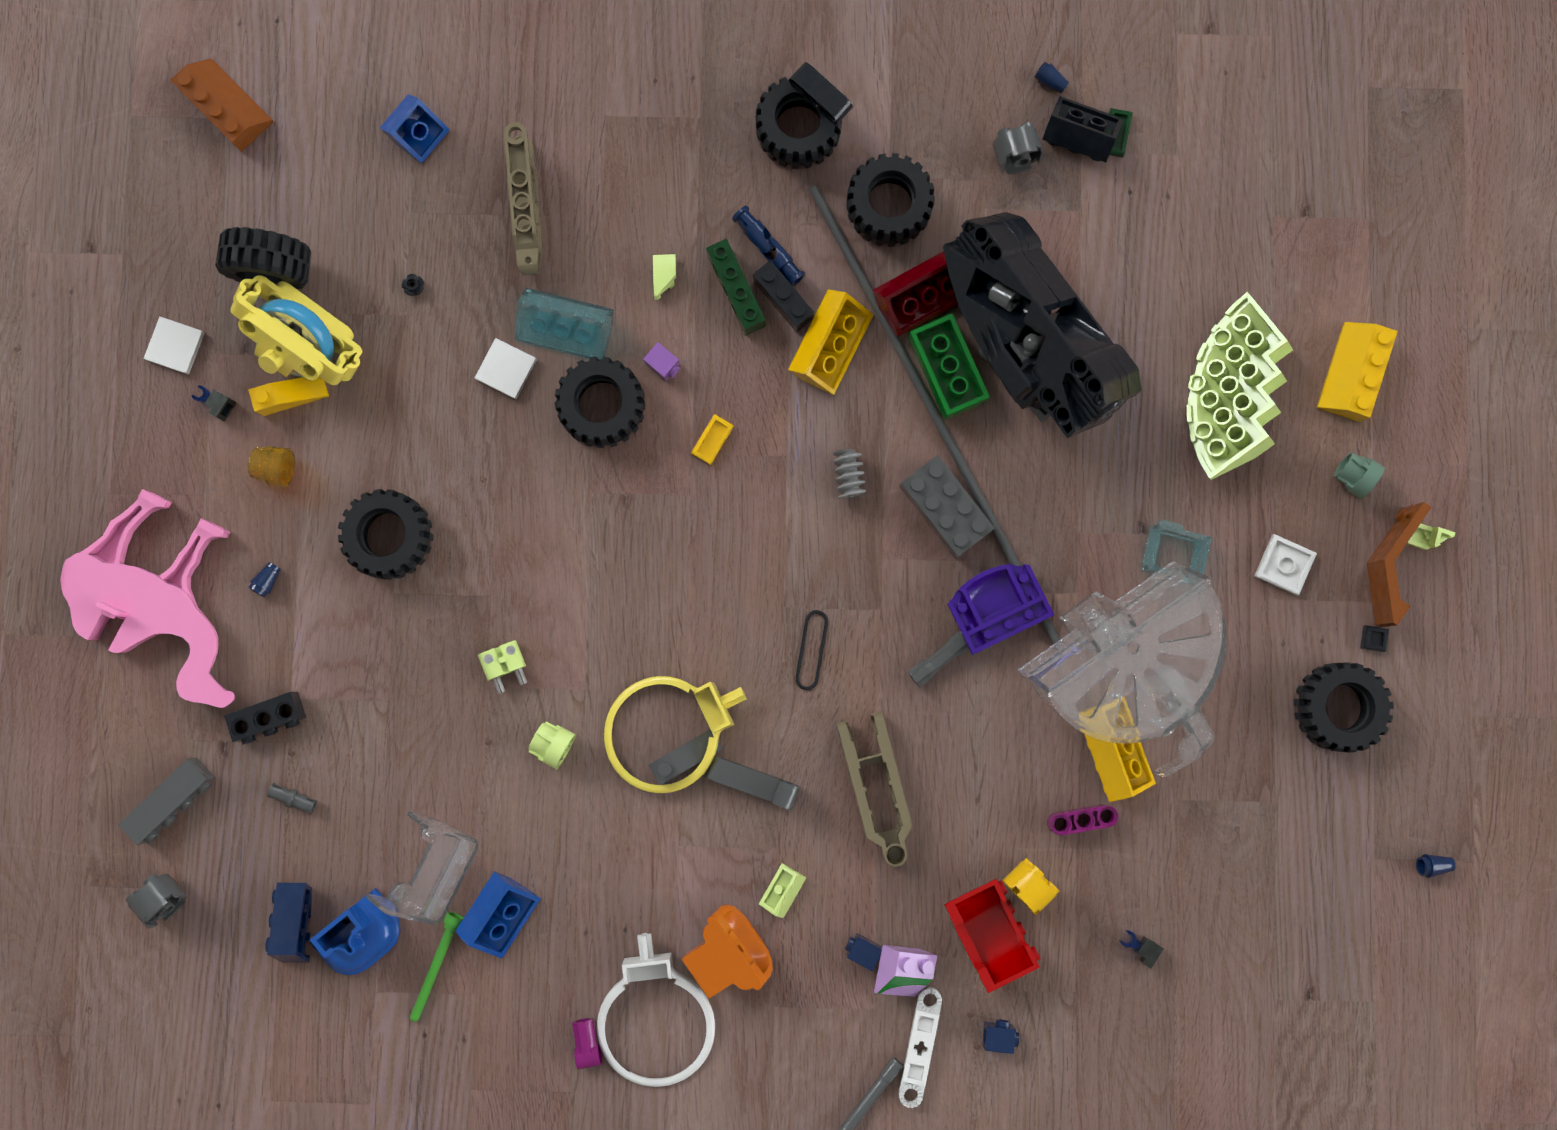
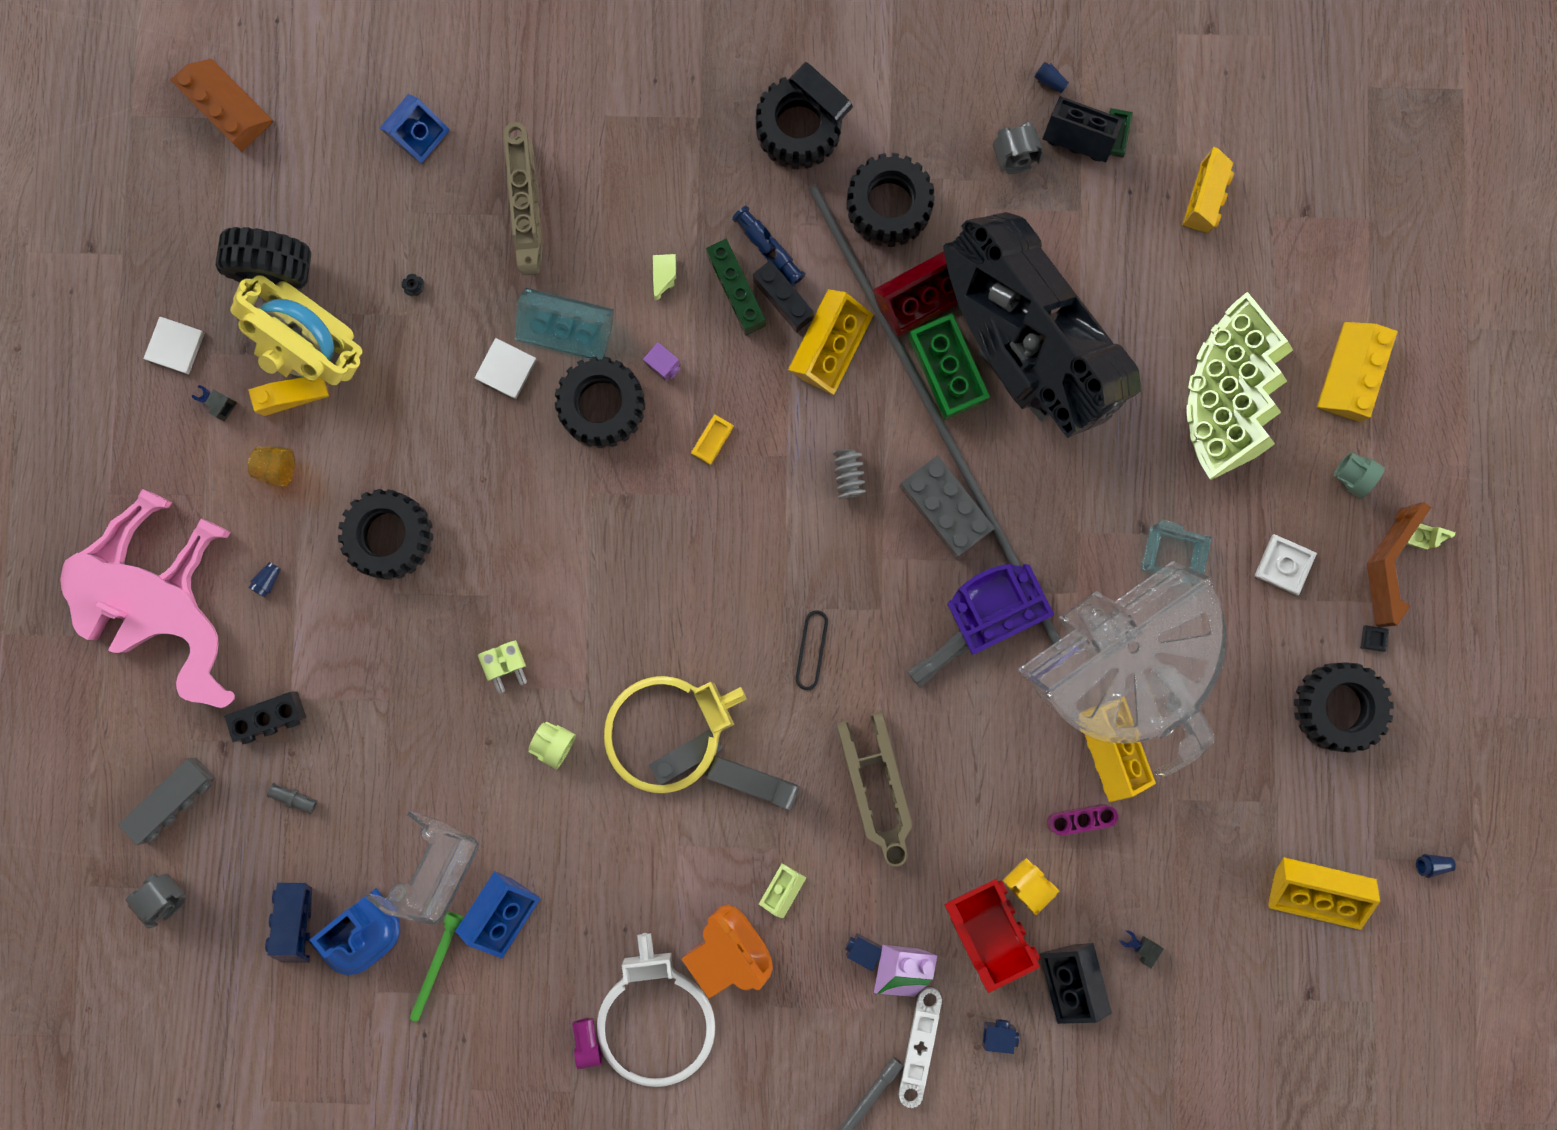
(1076, 984): none -> black slope
(1209, 192): none -> yellow slope
(1323, 893): none -> yellow slope

